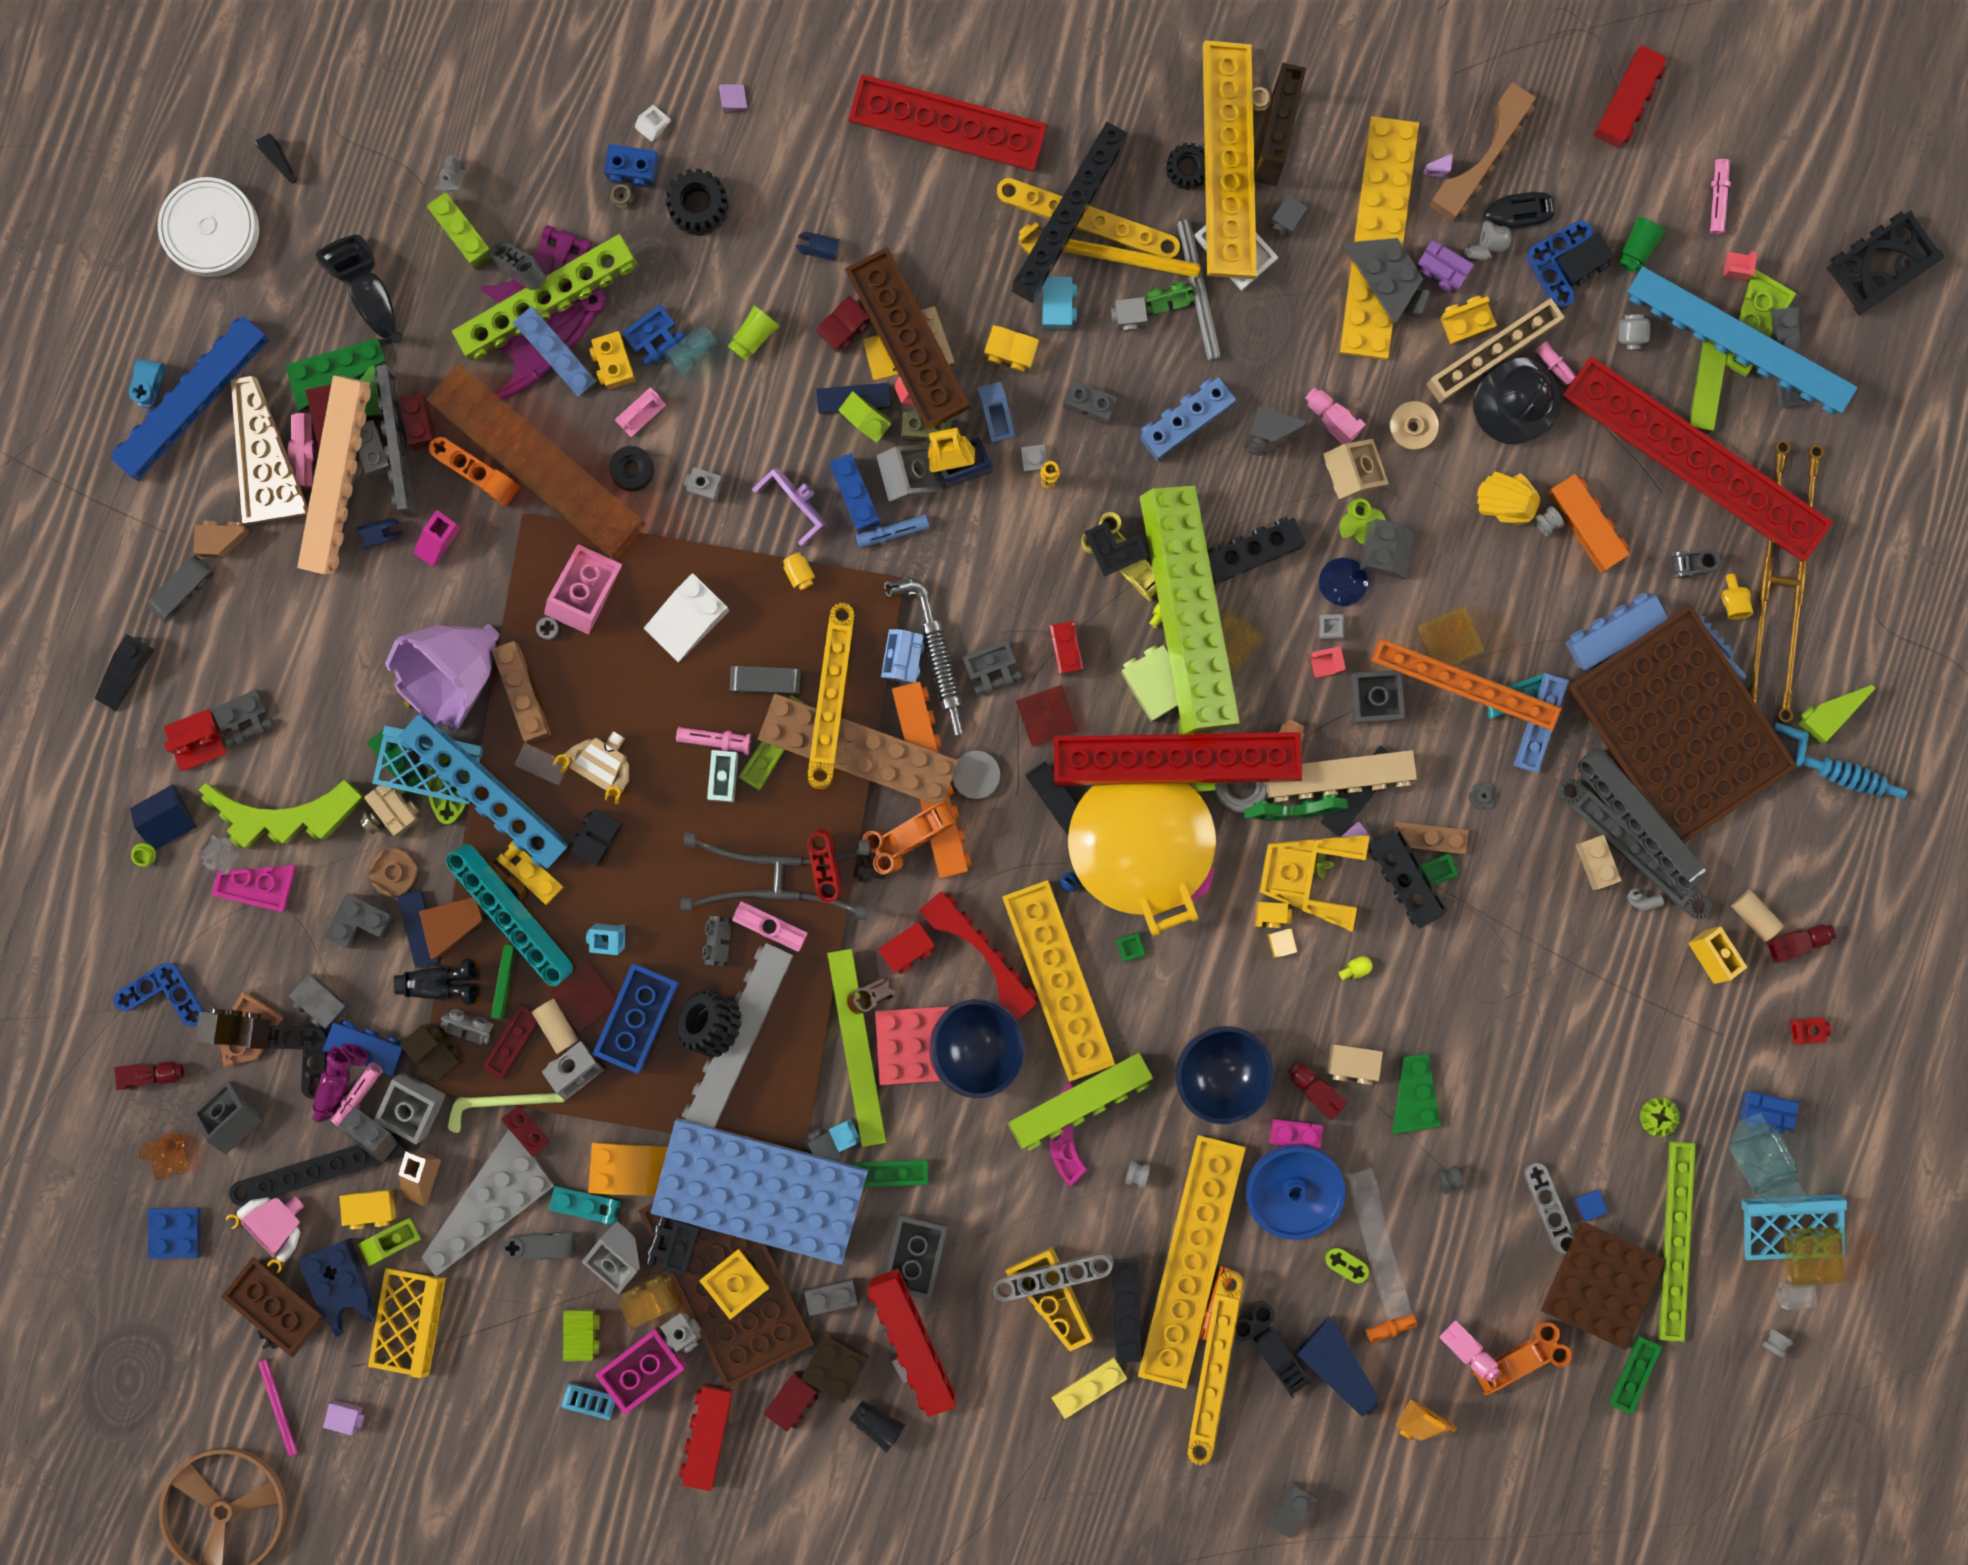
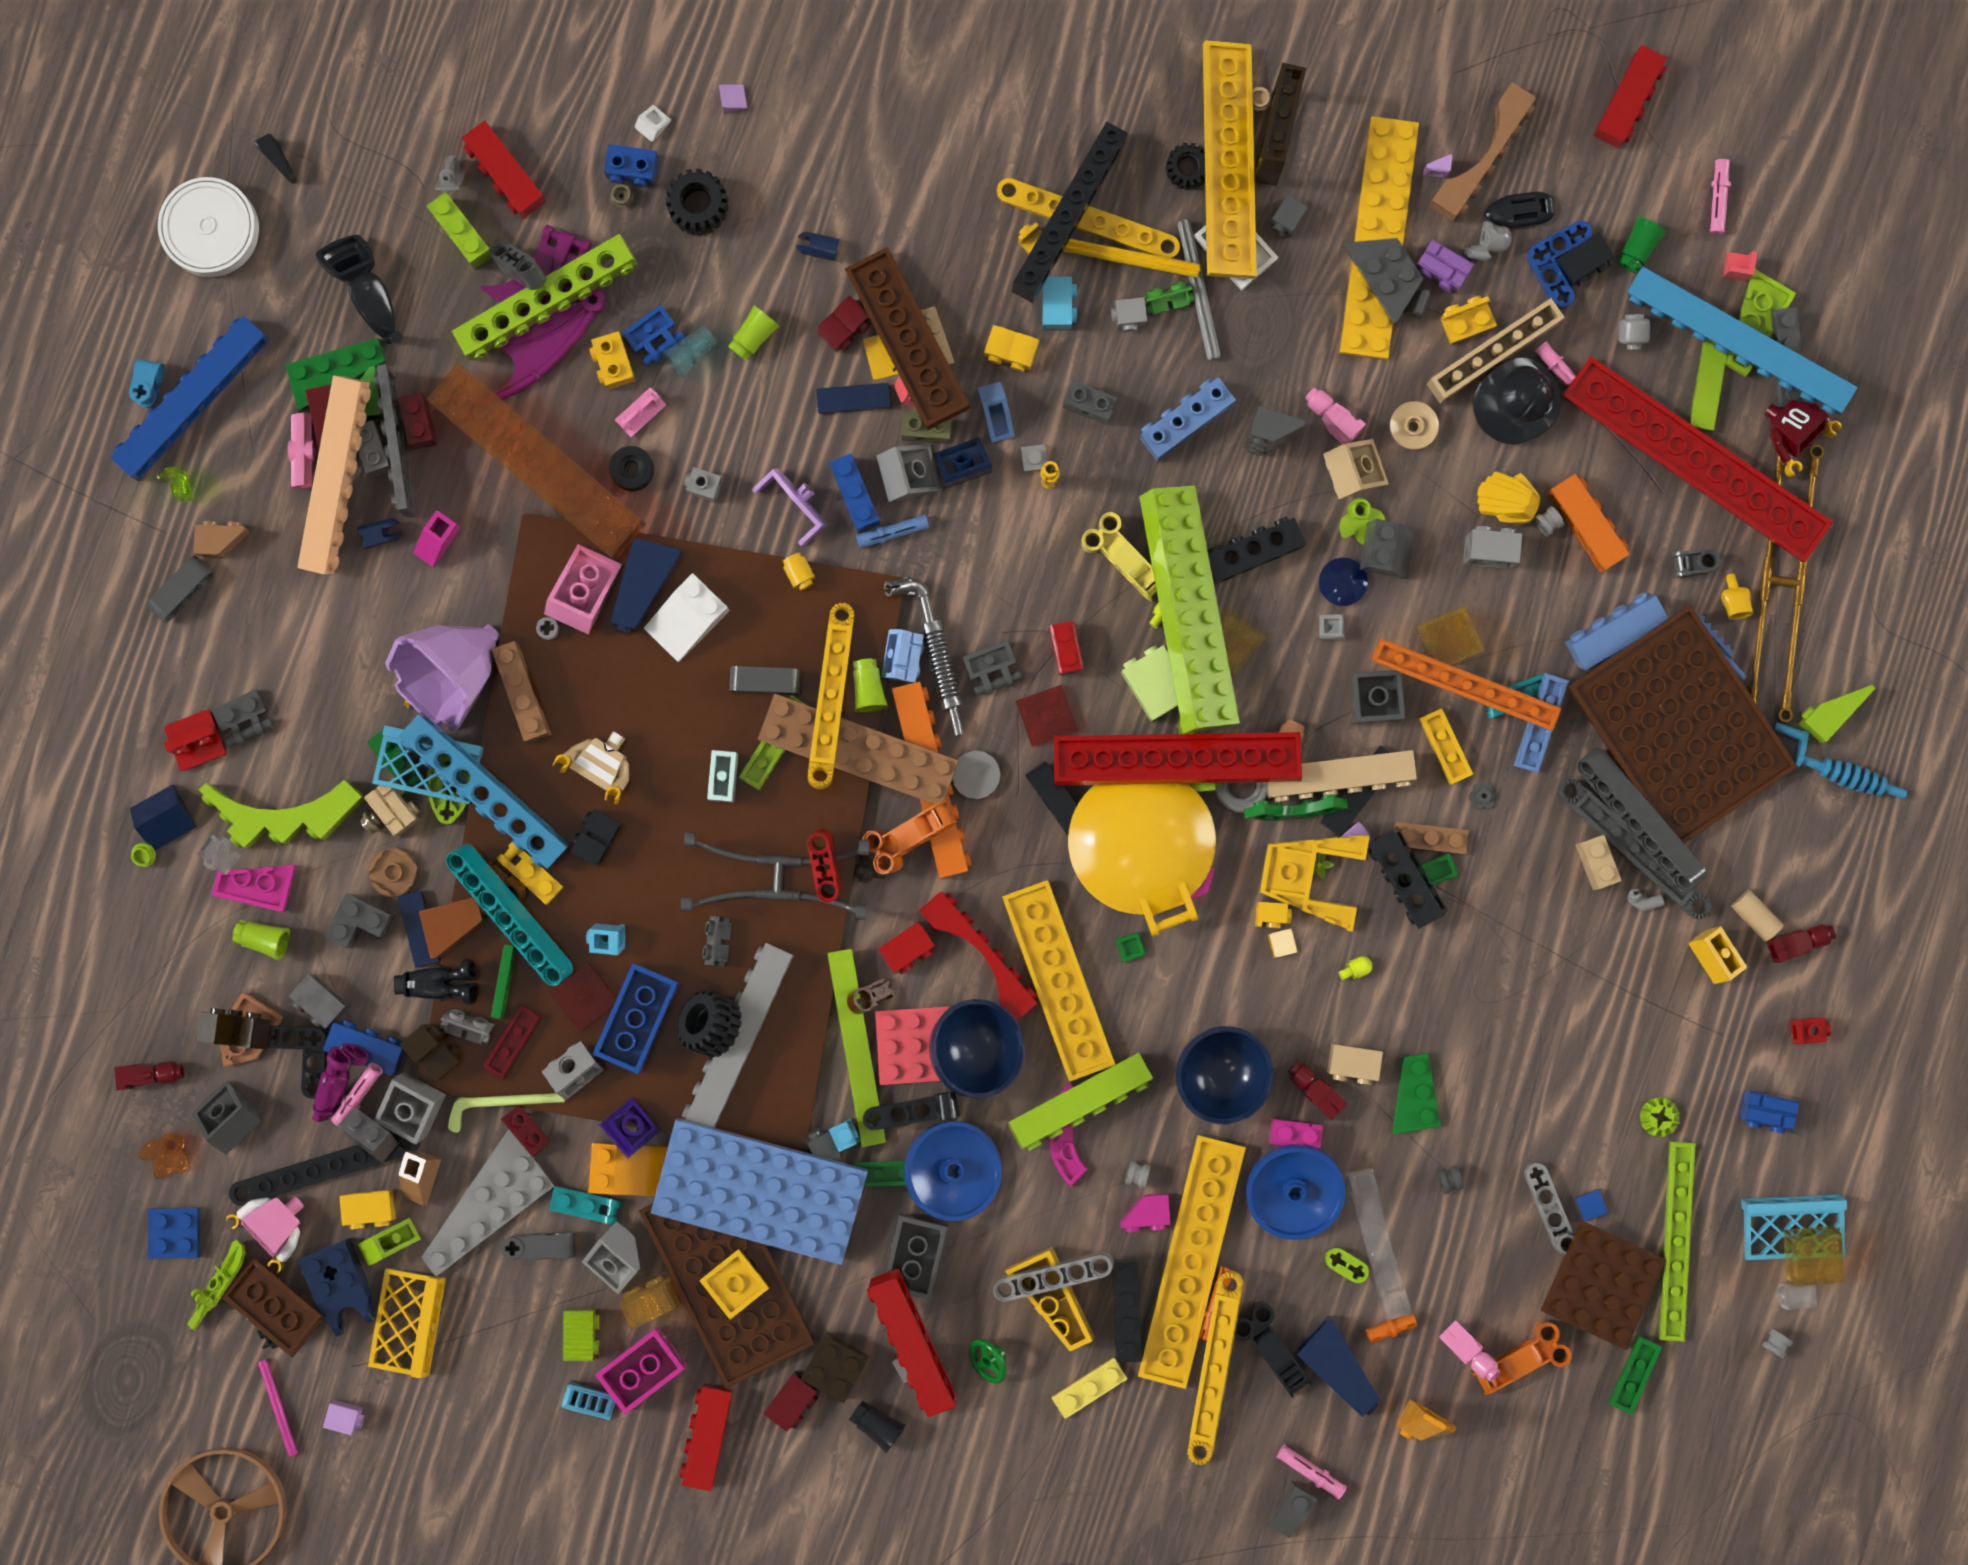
(123, 671): black slope -> none
(161, 984): blue beam -> none
(180, 487): none -> clear neon green bracket
(208, 1298): none -> lime piece
(262, 938): none -> lime plant
(264, 470): wing -> none
(495, 482): orange piece -> none
(503, 169): none -> red brick
(540, 764): clear tile -> none
(554, 351): medium blue plate -> none
(555, 1026): tan brick -> none
(625, 1140): none -> dark purple piece
(643, 580): none -> dark blue slope
(673, 1331): light grey brick -> none
(679, 1247): black plate -> none
(725, 741): bright pink pin -> none
(784, 934): bright pink piece -> none
(831, 1296): flat silver brick -> none
(865, 416): lime slope -> none
(868, 687): none -> lime plant
(941, 1106): none -> black piece
(947, 123): red plate -> none
(949, 450): yellow piece -> none
(952, 1171): none -> blue dish
(992, 1358): none -> green piece
(1066, 886): blue hinge -> none
(1113, 556): black plate -> none
(1147, 1211): none -> dark pink slope
(1306, 1468): none -> bright pink pin
(1327, 662): coral panel -> none
(1445, 746): none -> yellow plate
(1492, 548): none -> light grey brick
(1766, 1161): clear light blue piece -> none
(1796, 429): none -> dark red torso
(1872, 292): black fence -> none

